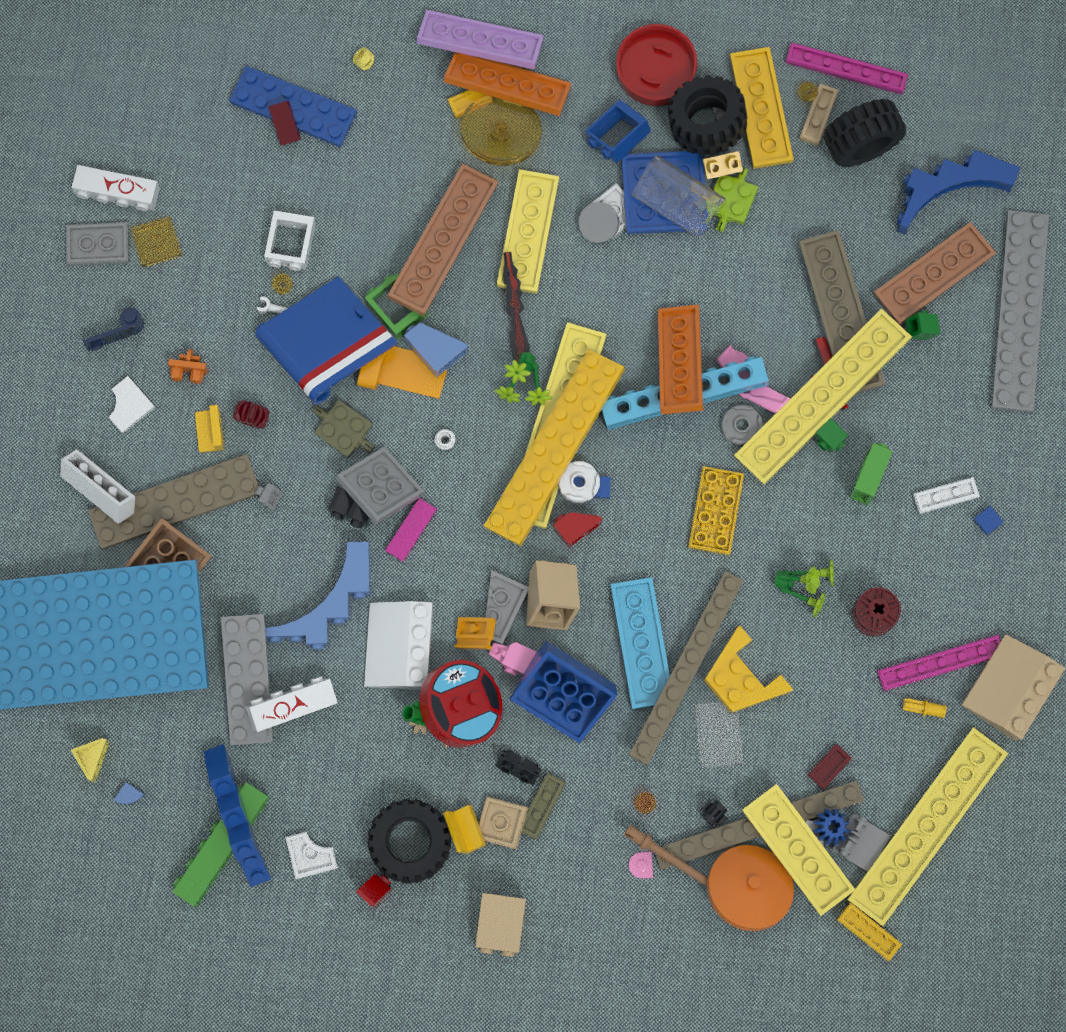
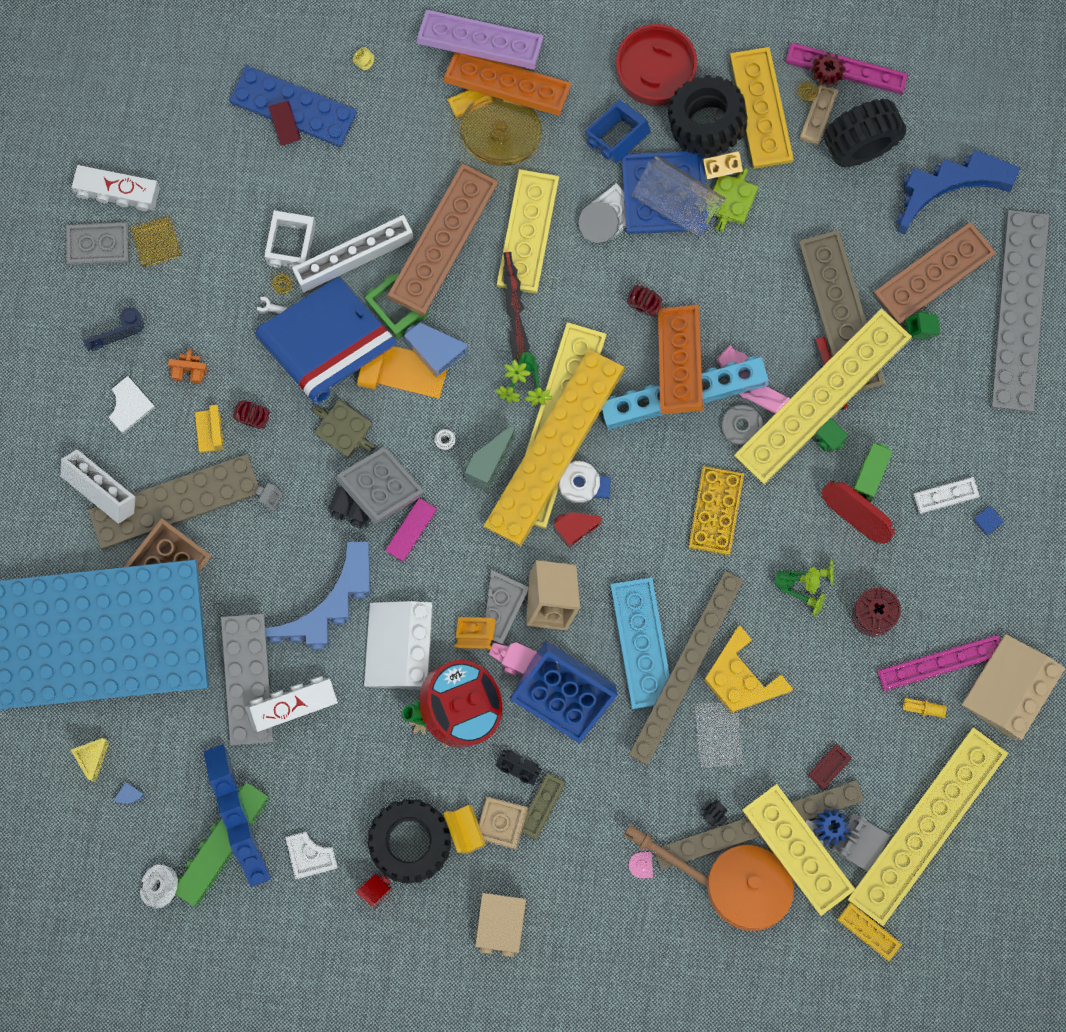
(167, 890): none -> white tile
(353, 253): none -> white brick
(488, 460): none -> sand green slope
(644, 300): none -> dark red gear
(645, 802): clear orange plate -> none
(821, 65): none -> dark red gear
(858, 512): none -> red tile

